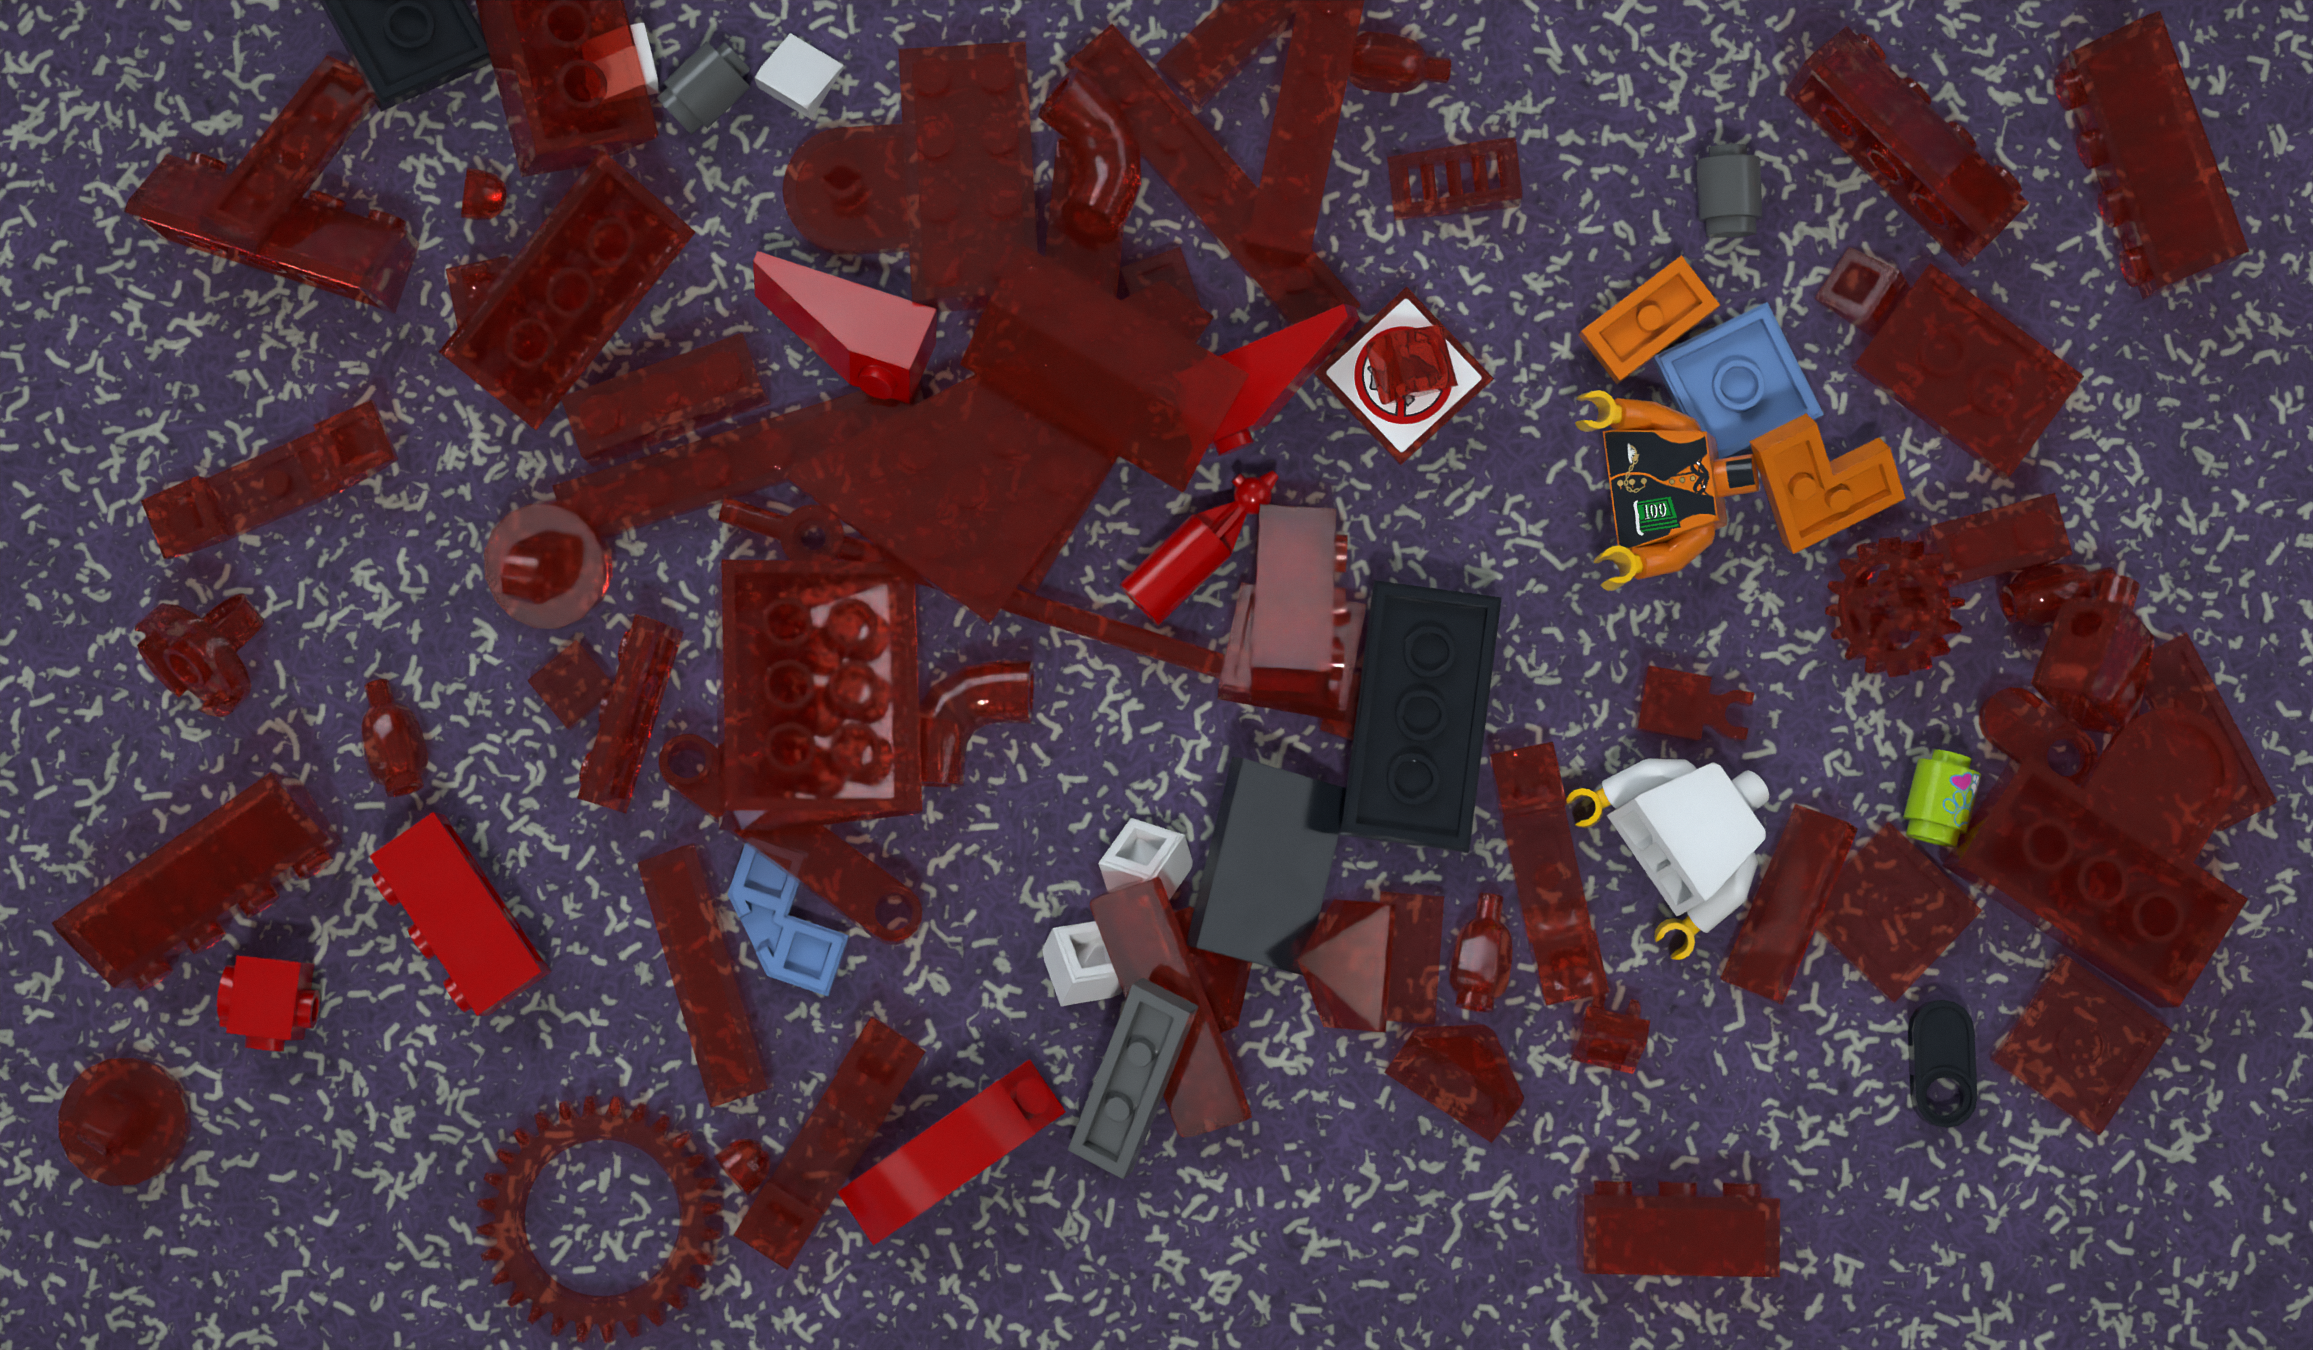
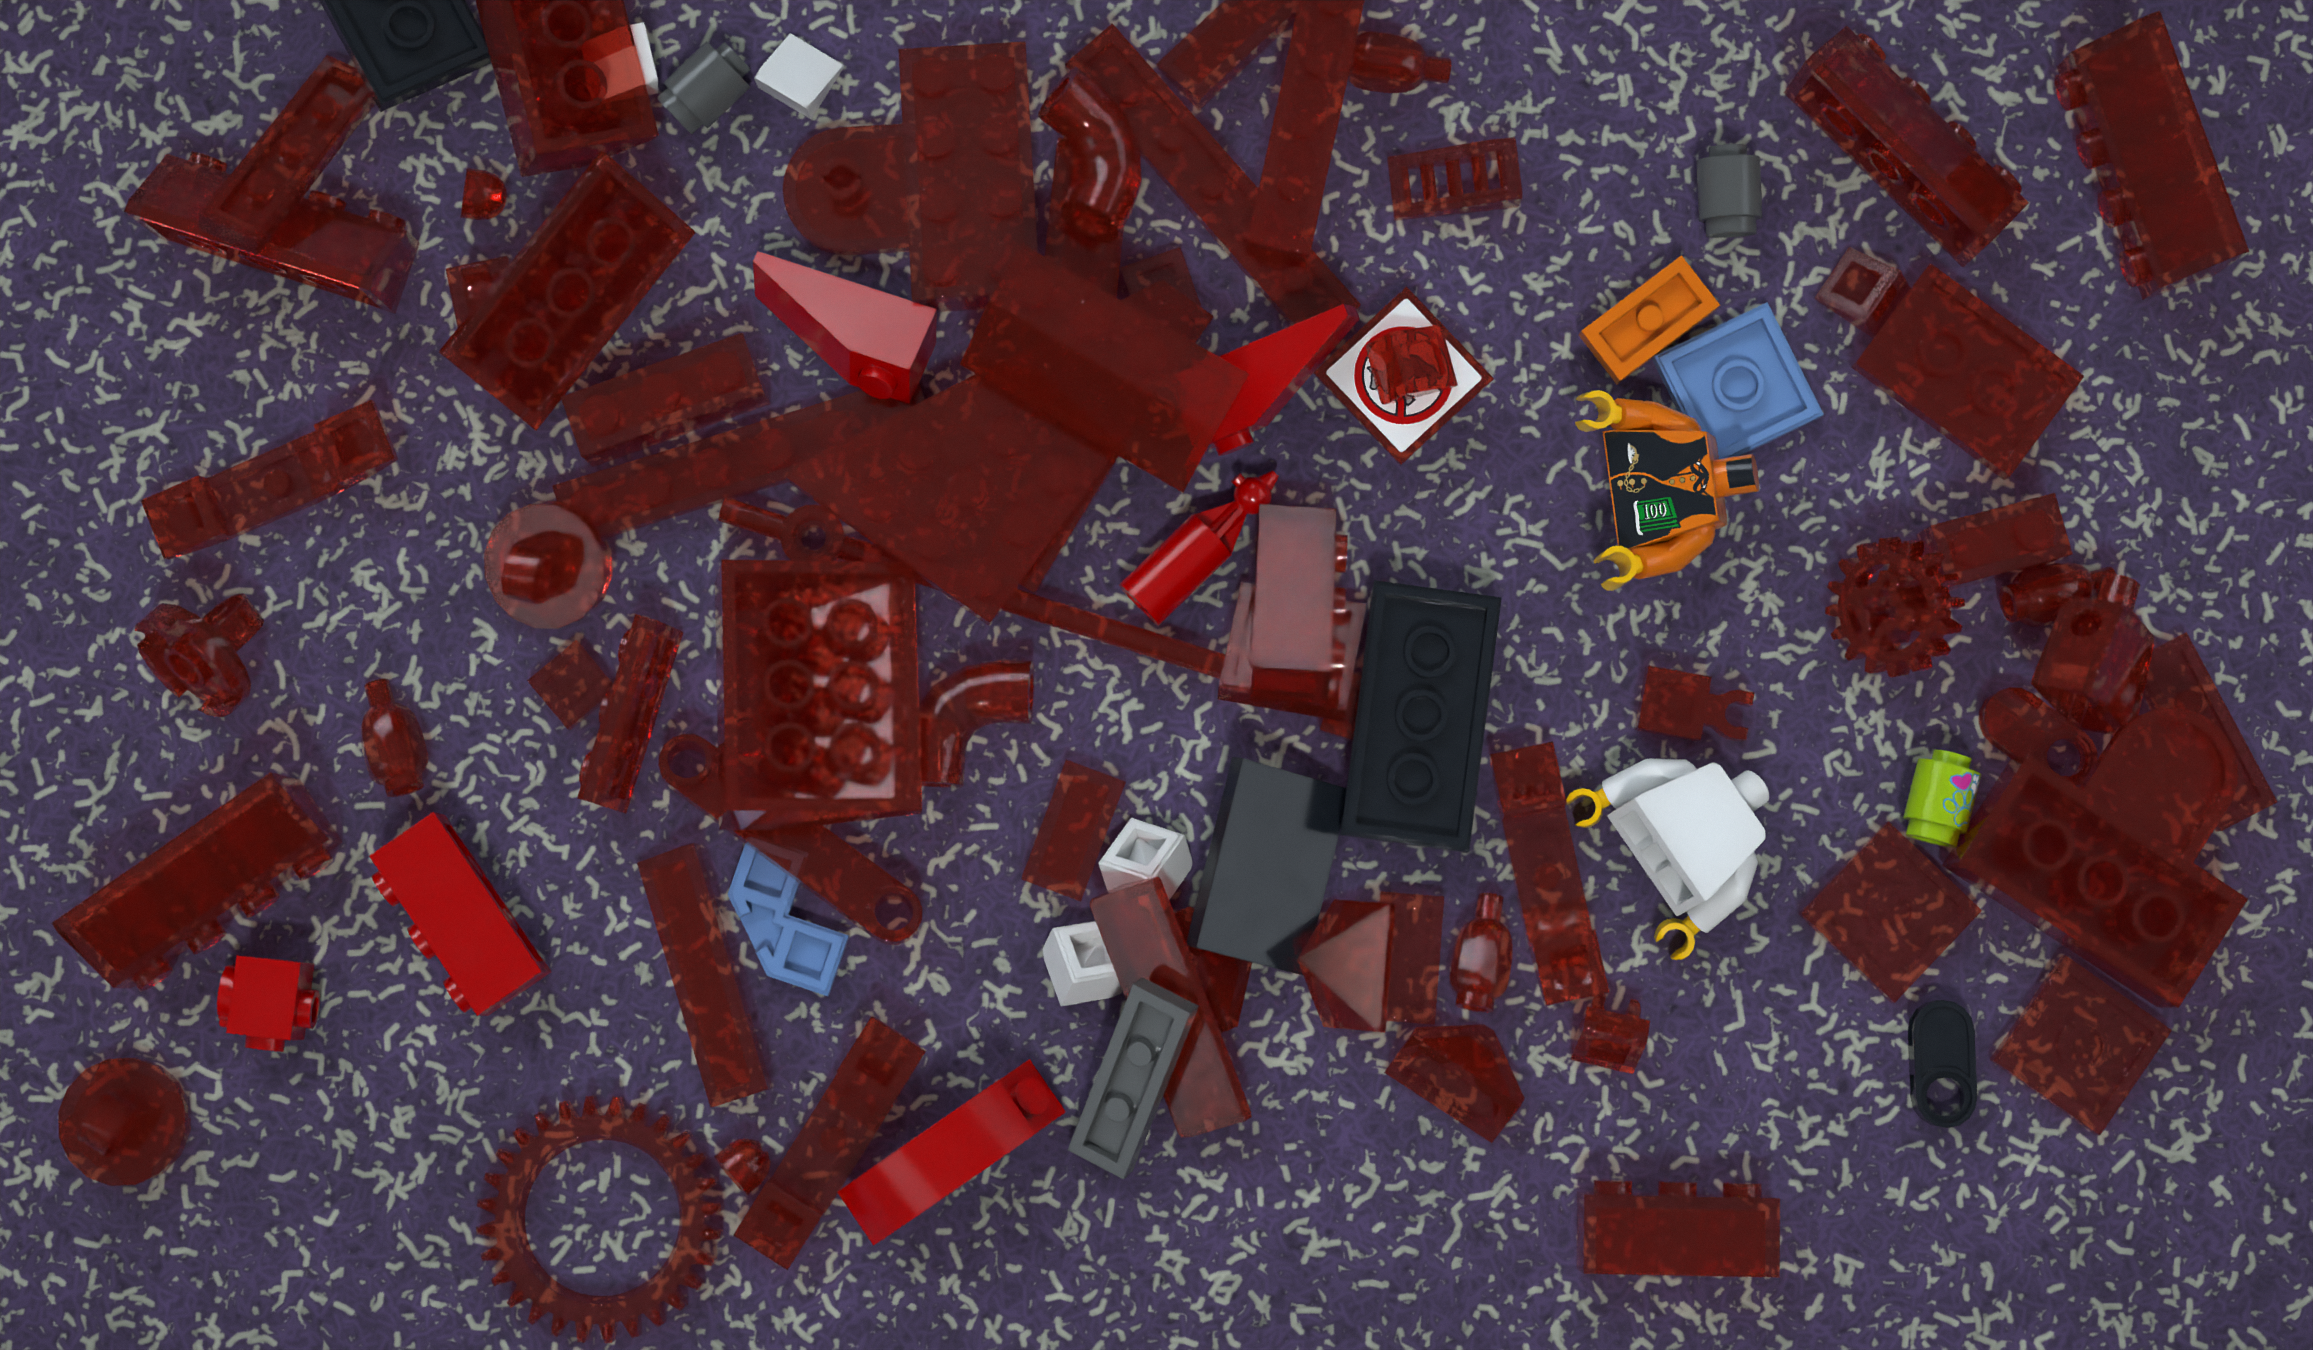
(1073, 830): none -> clear red tile
(1789, 904): clear red tile -> none
(1821, 496): orange plate -> none

